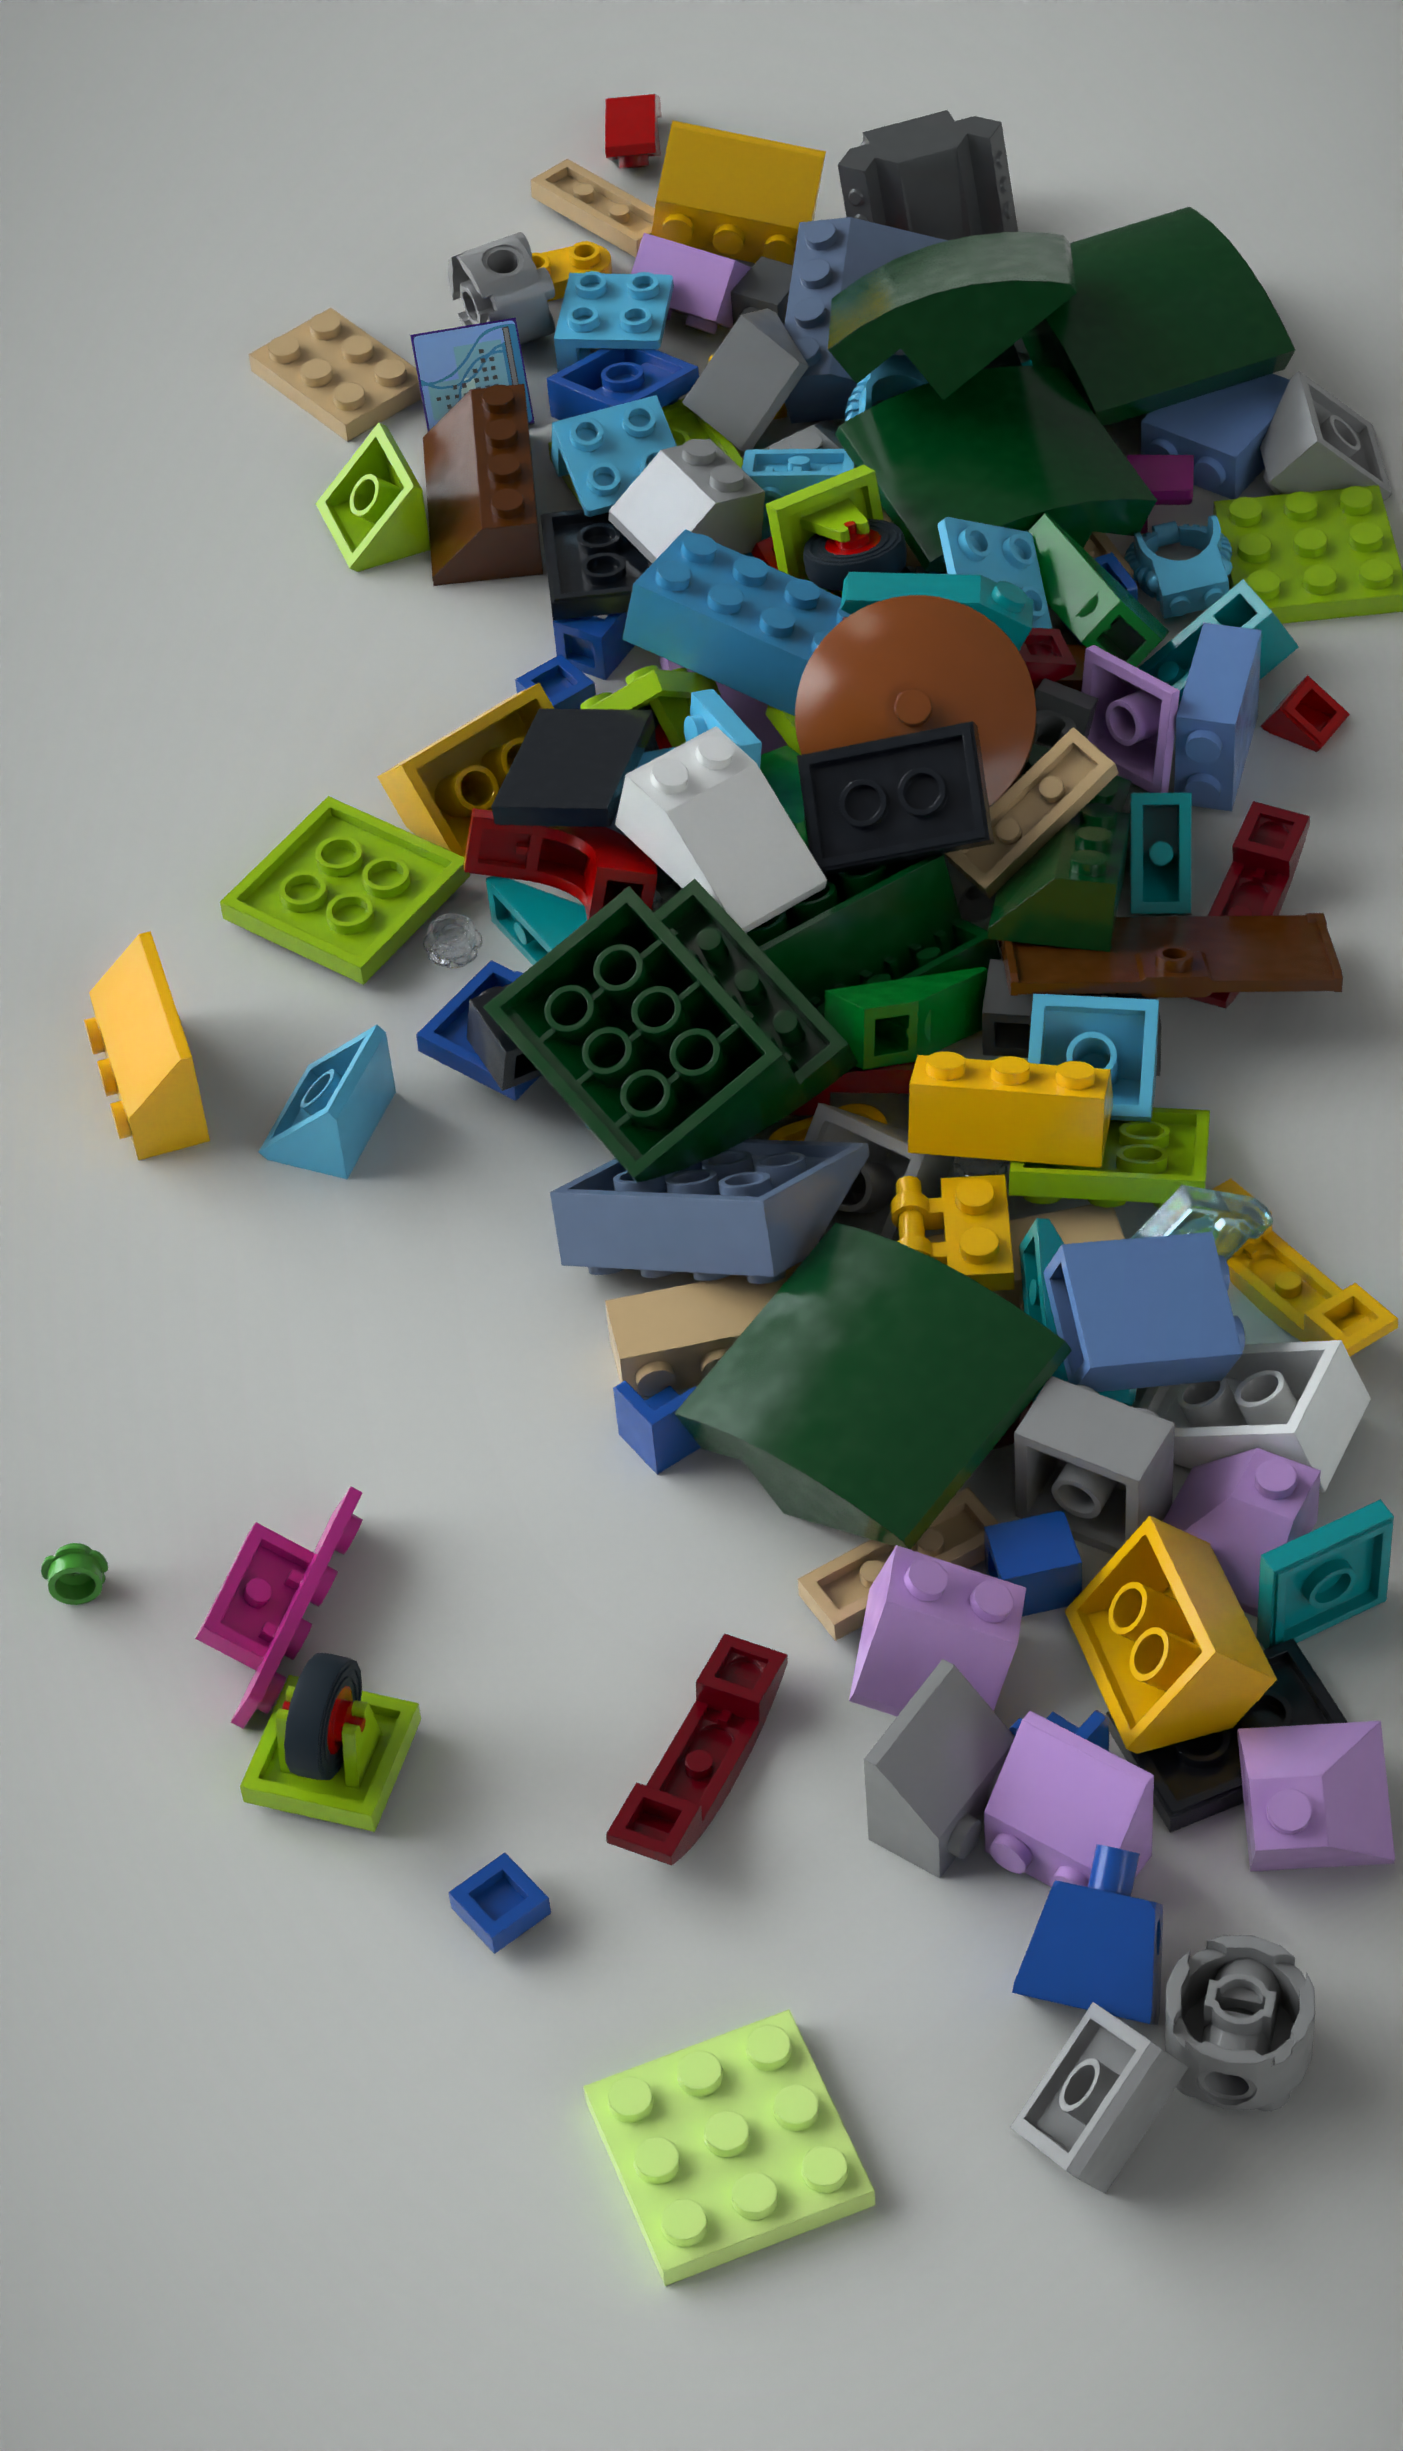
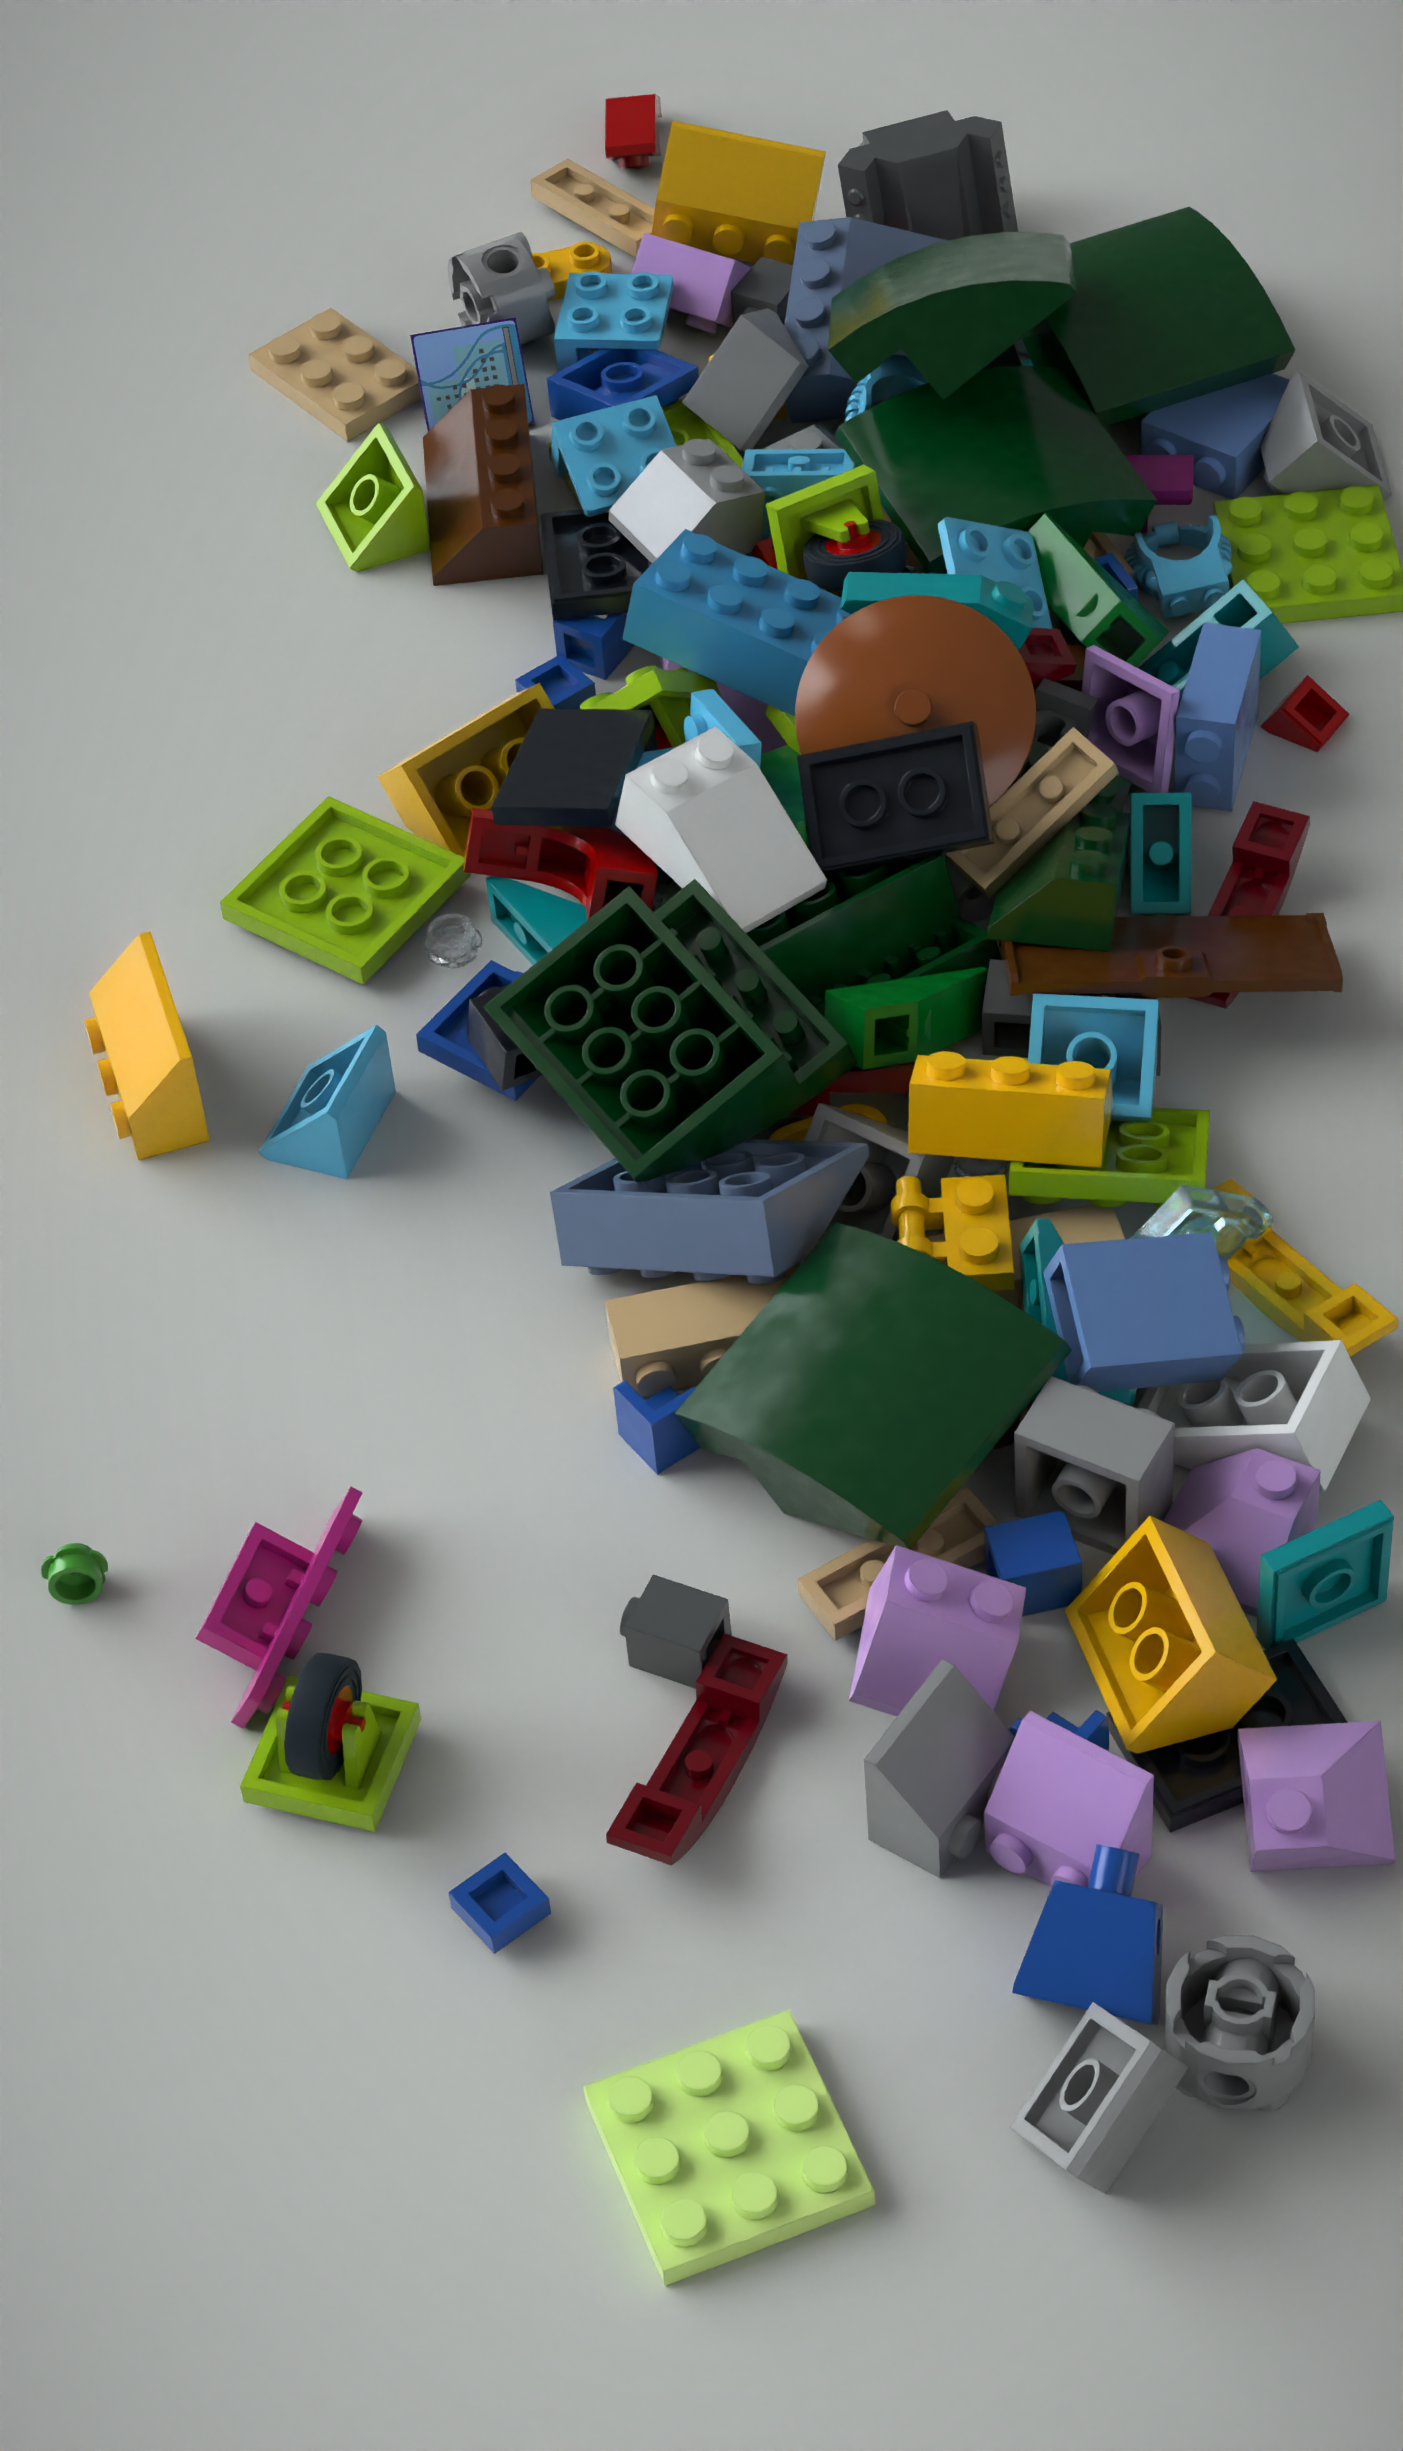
(674, 1629): none -> dark grey brick

